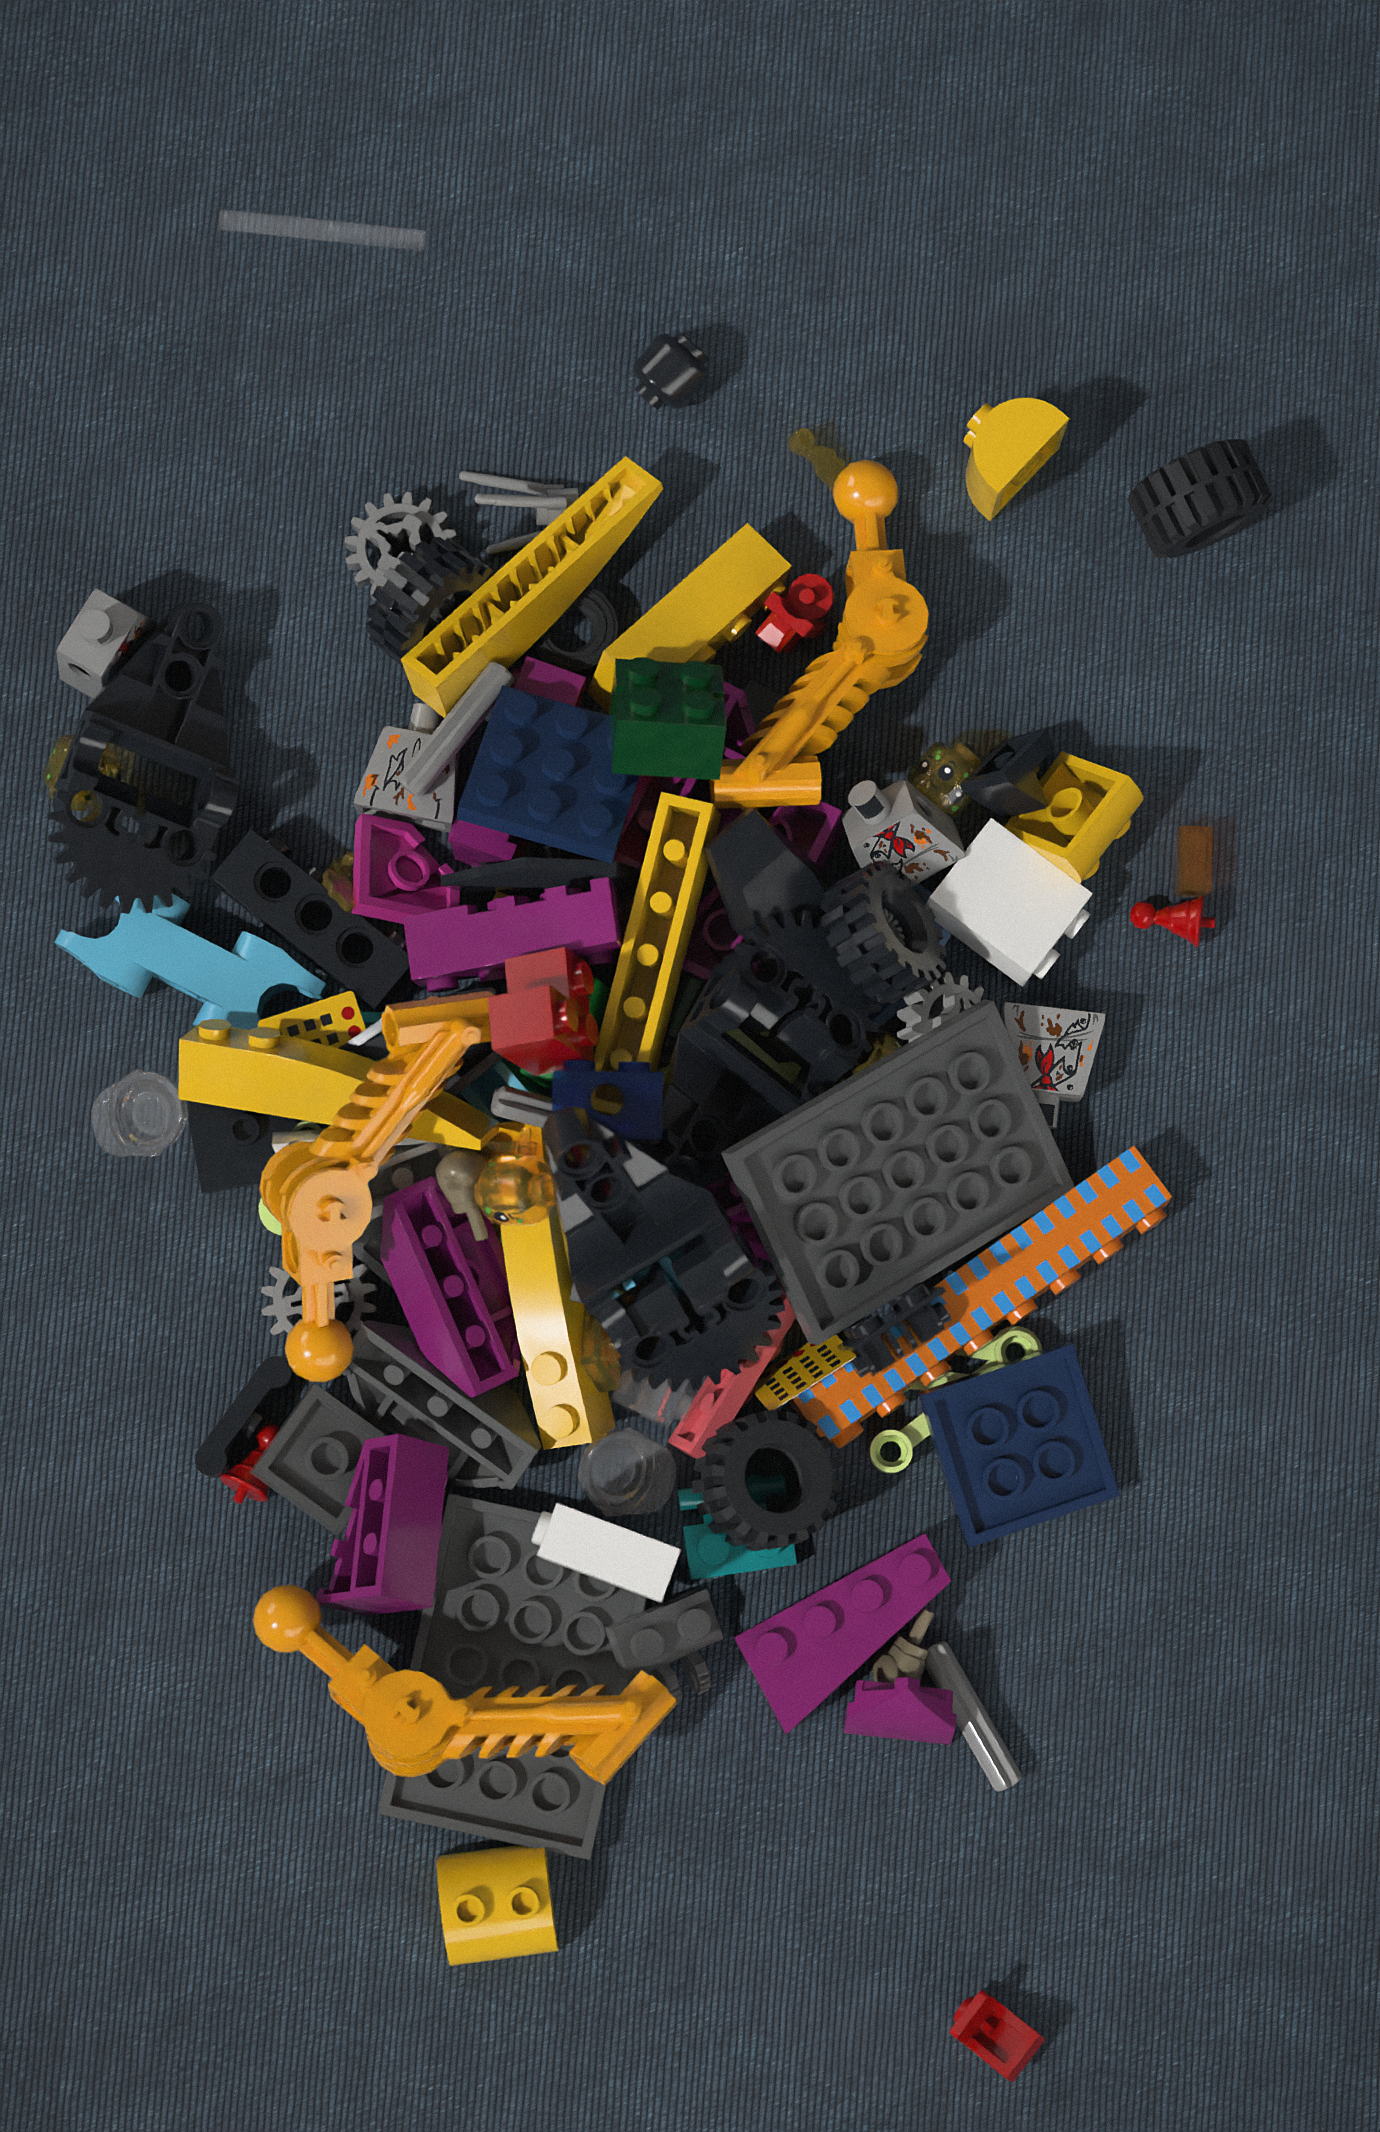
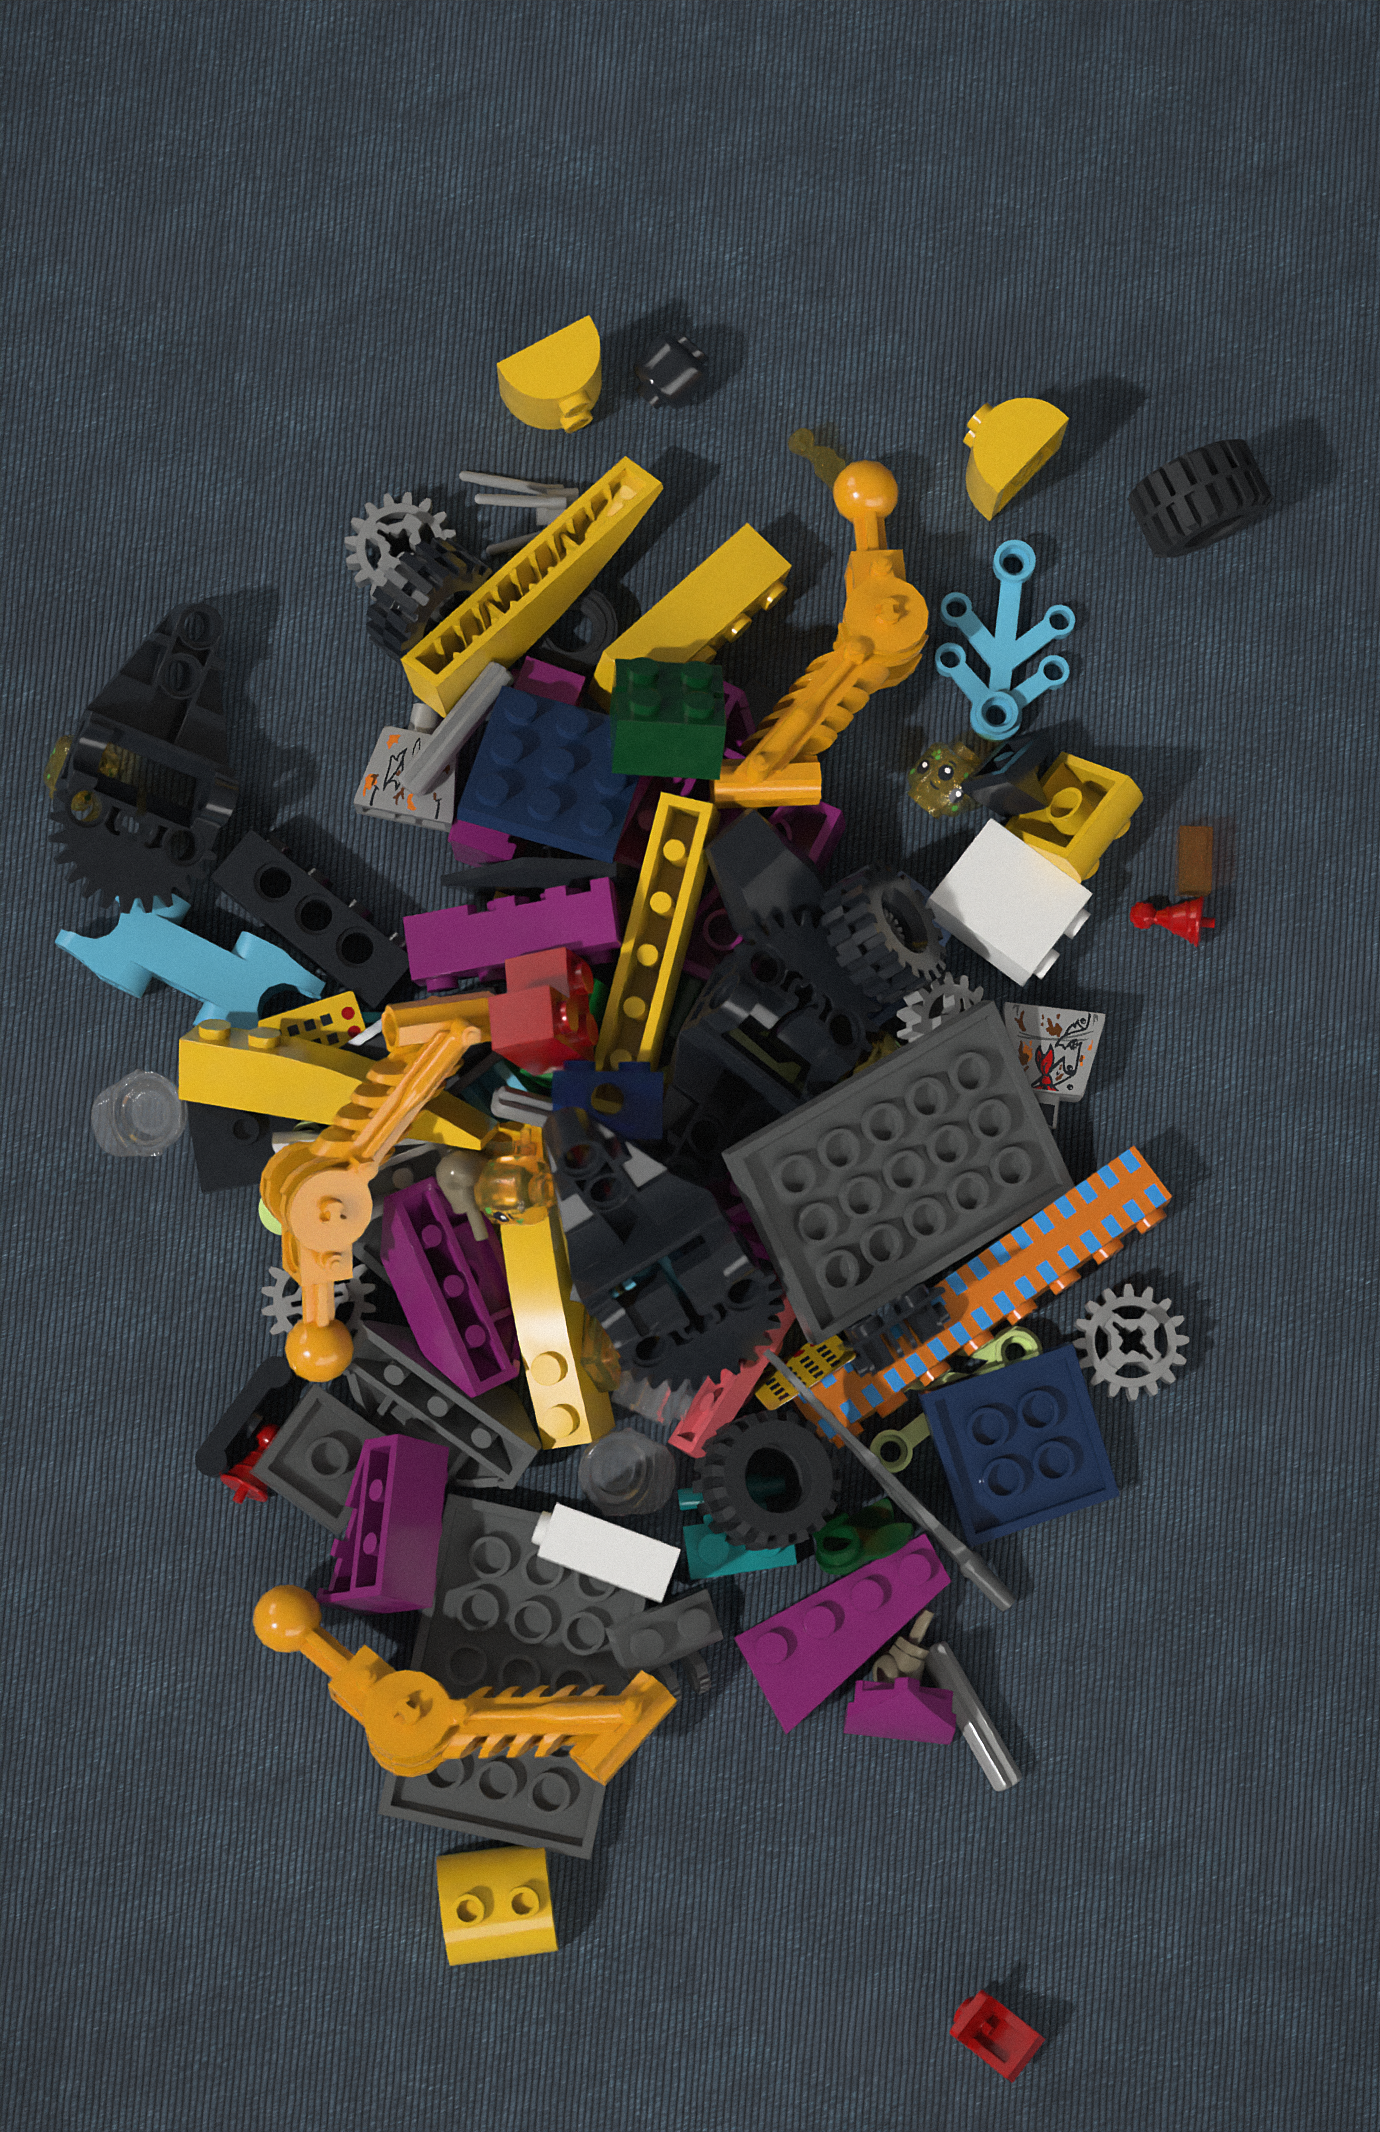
(100, 642): light grey torso -> none
(322, 230): clear bar -> none
(337, 881): clear yellow piece -> none
(396, 872): dark pink plate -> none
(555, 378): none -> yellow brick
(796, 613): red hips -> none
(857, 1538): none -> dark green plate
(901, 830): light grey torso -> none
(968, 1562): none -> dark grey piece
(1002, 651): none -> medium azure plant
(1148, 1359): none -> light grey gear

